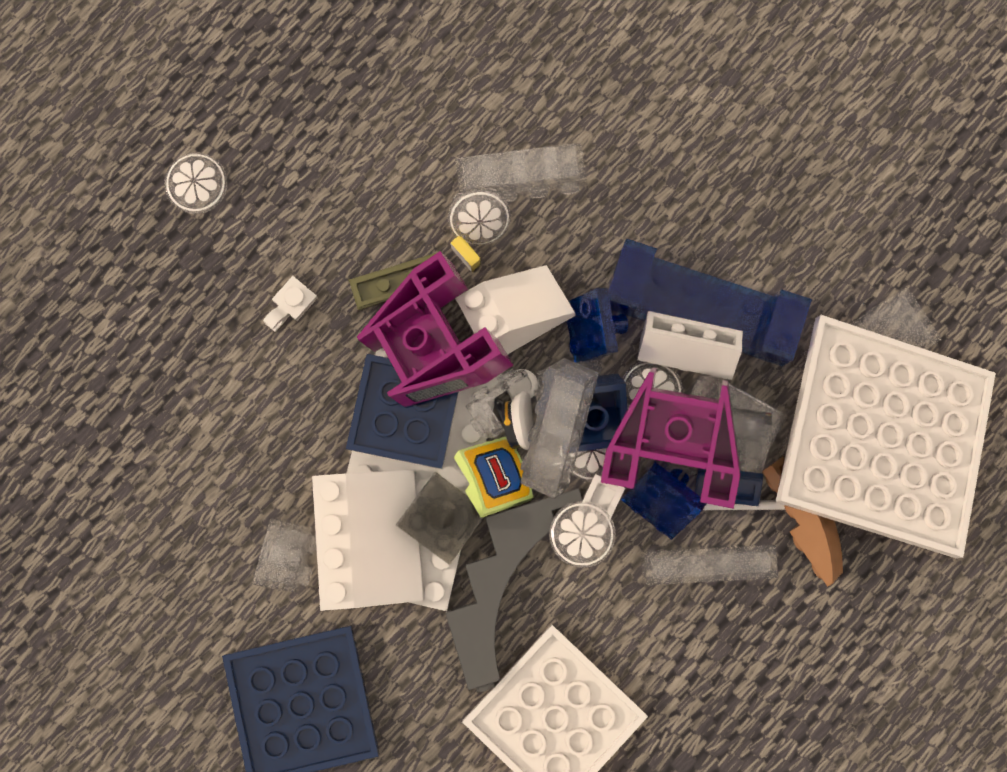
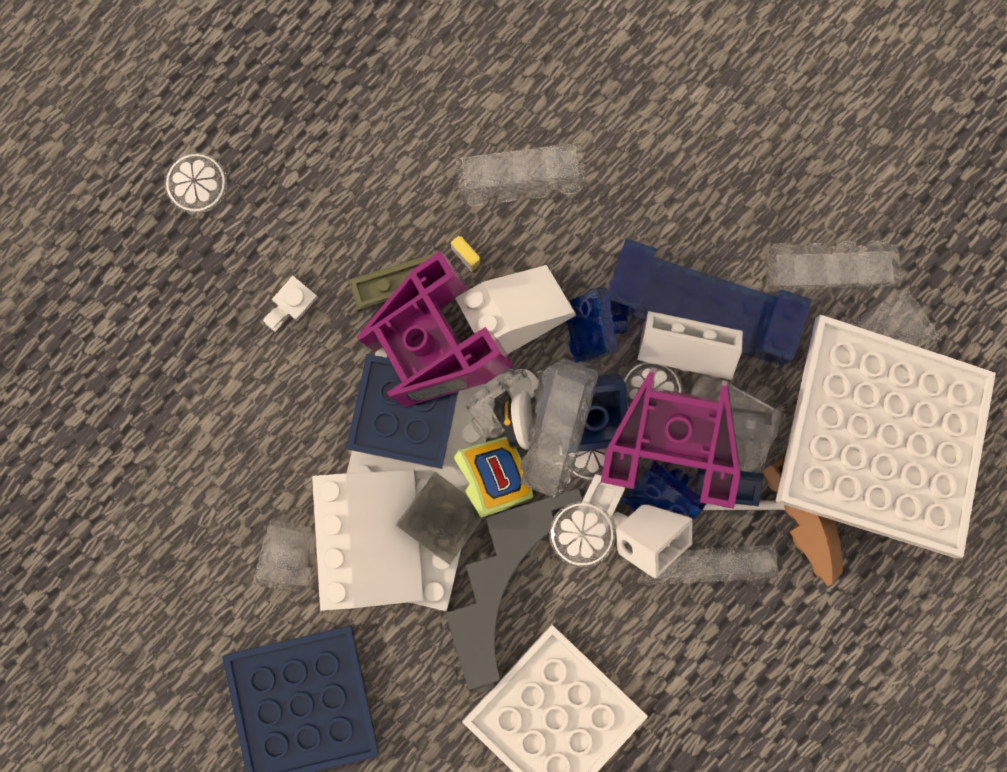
(479, 216): dish -> none
(652, 537): none -> white torso
(832, 266): none -> clear brick

